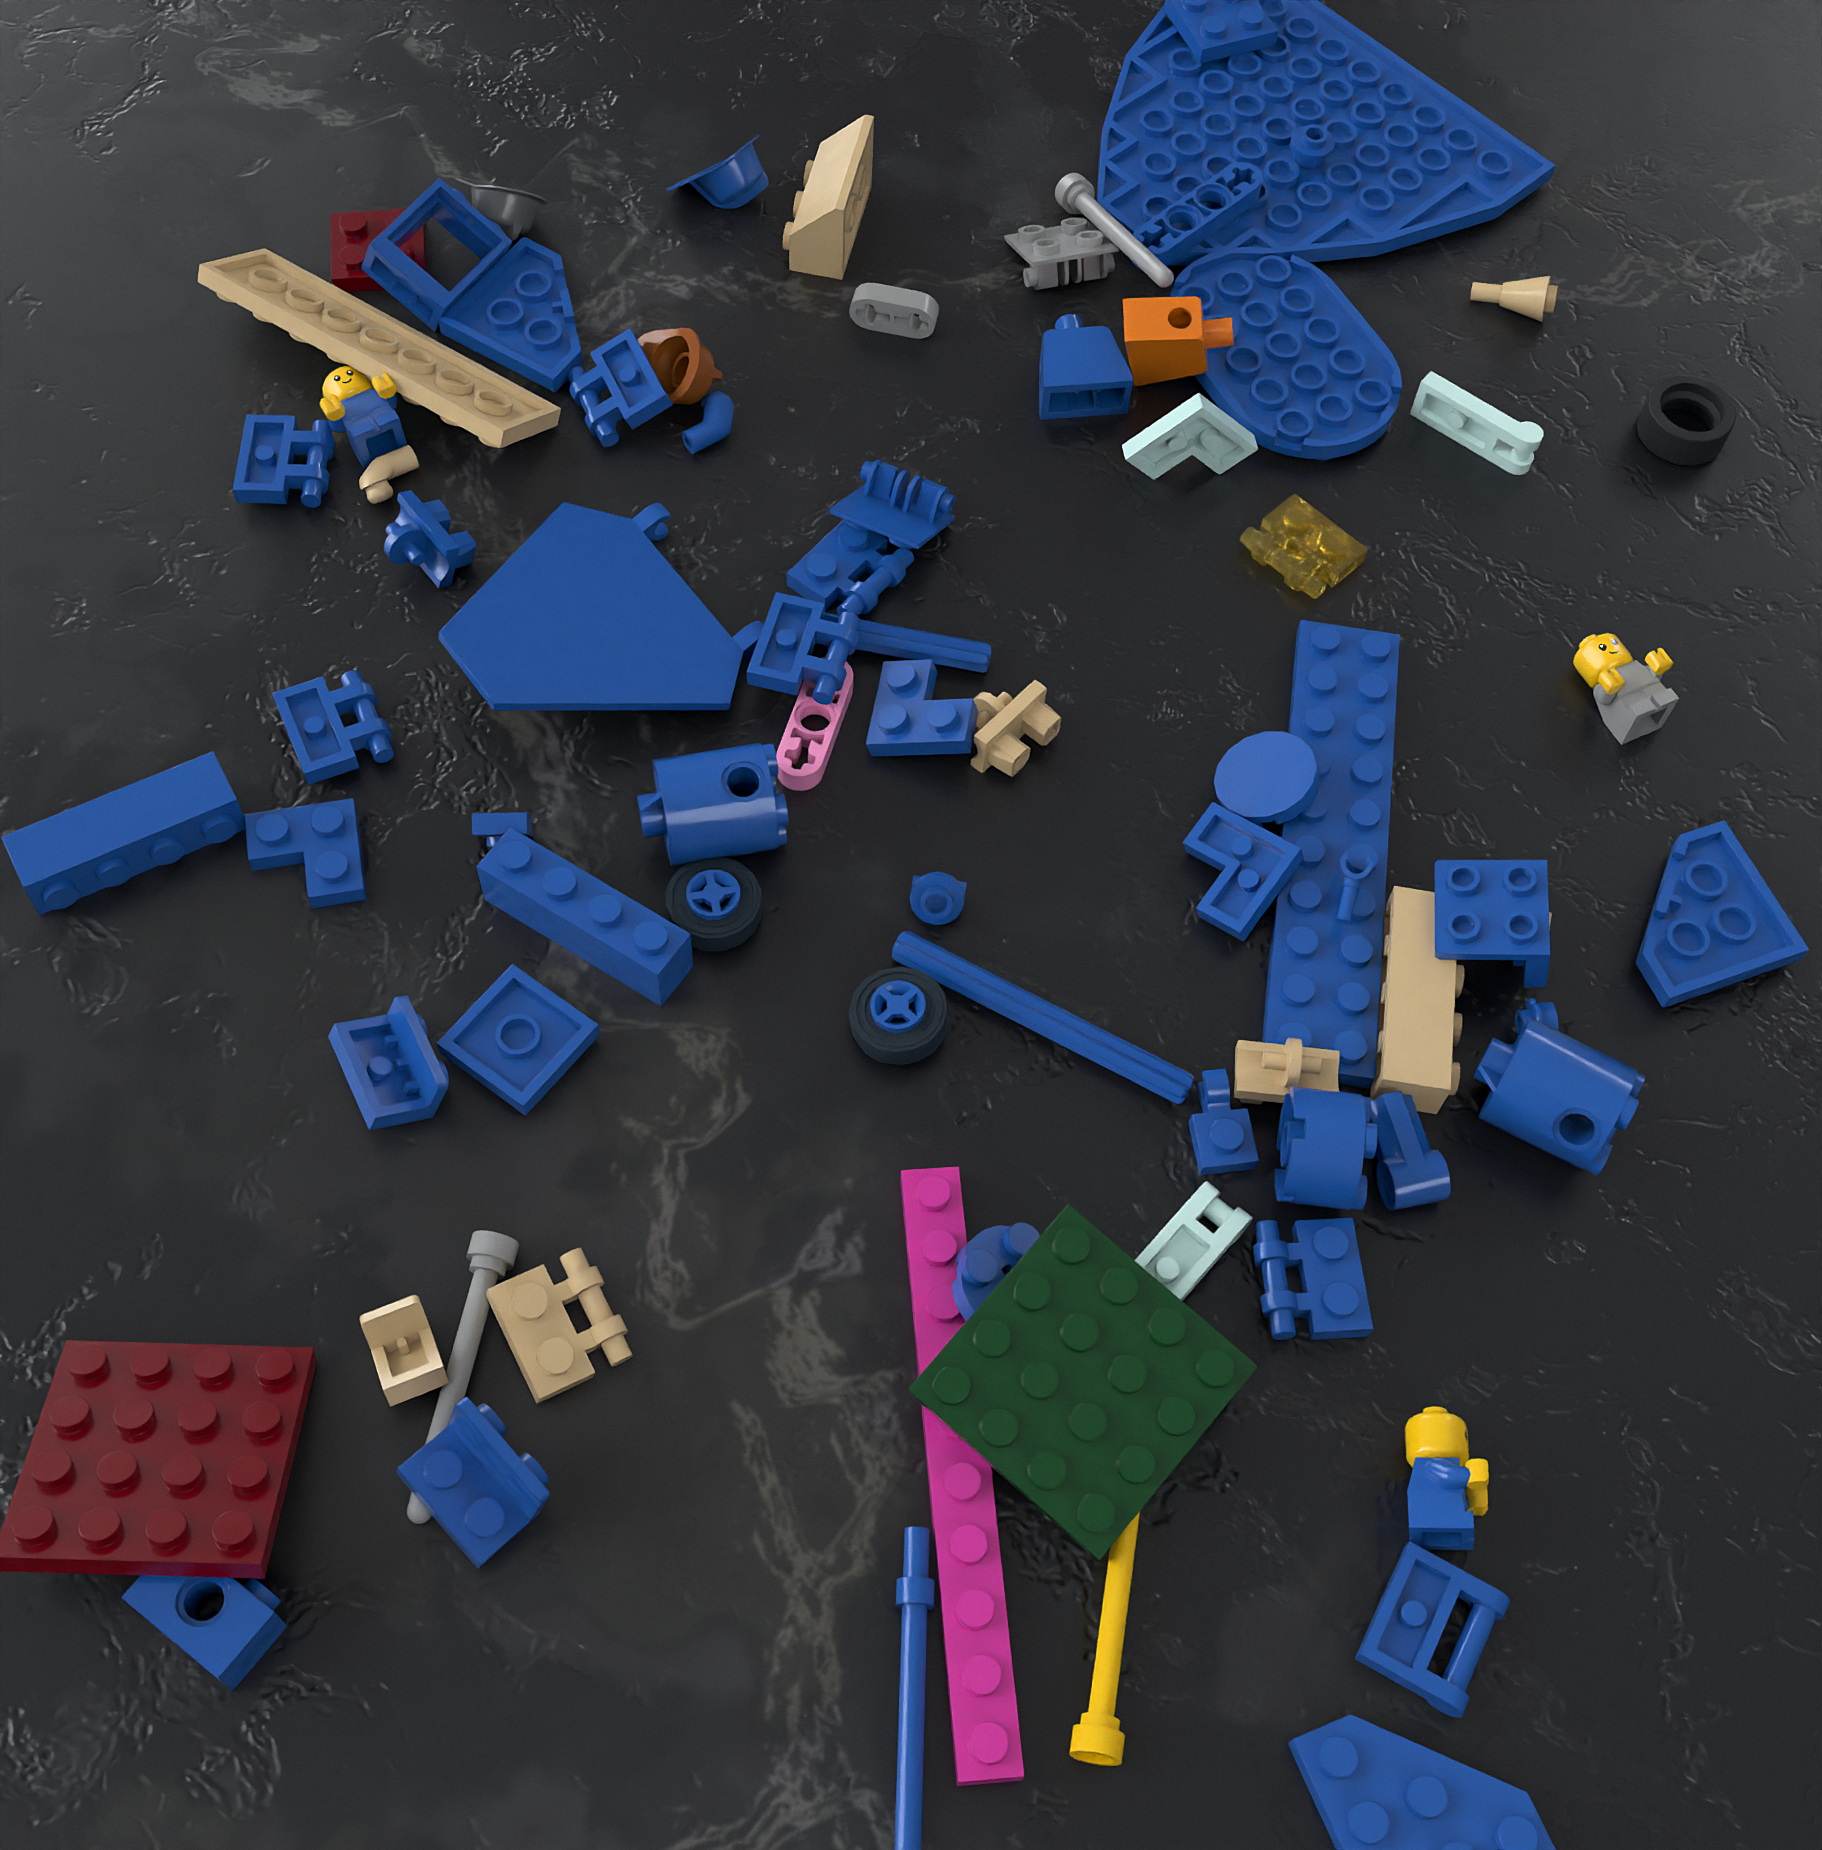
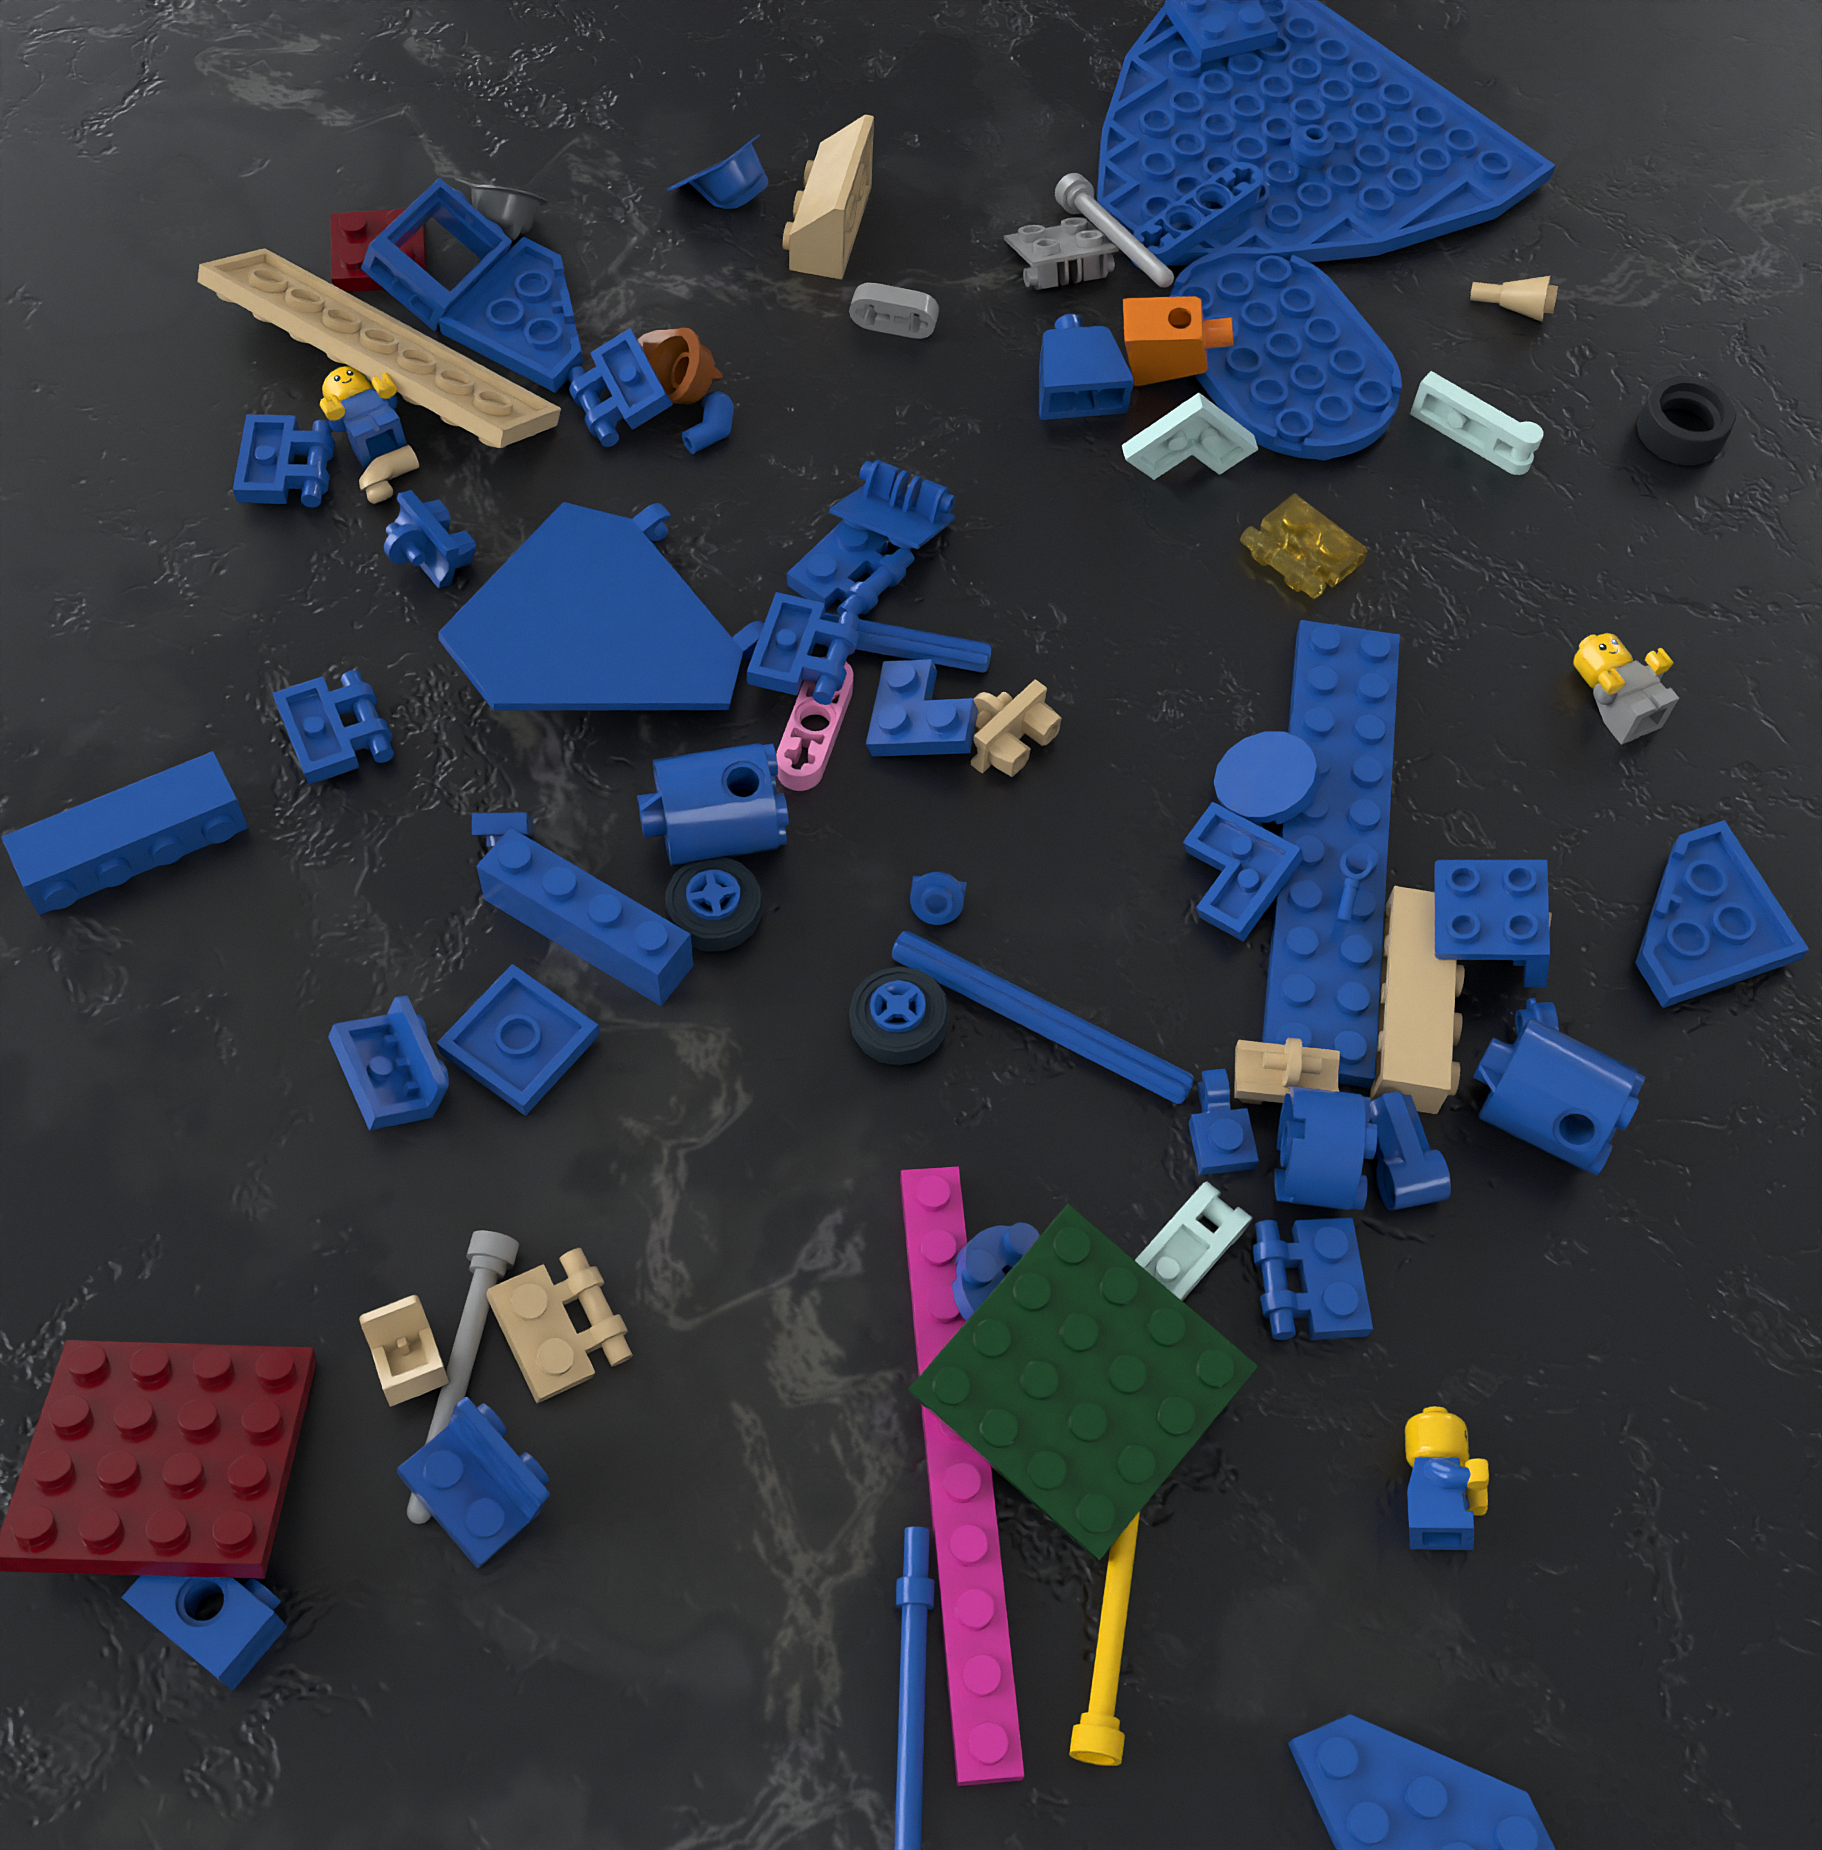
(314, 834): blue plate -> none
(1413, 1619): blue plate -> none

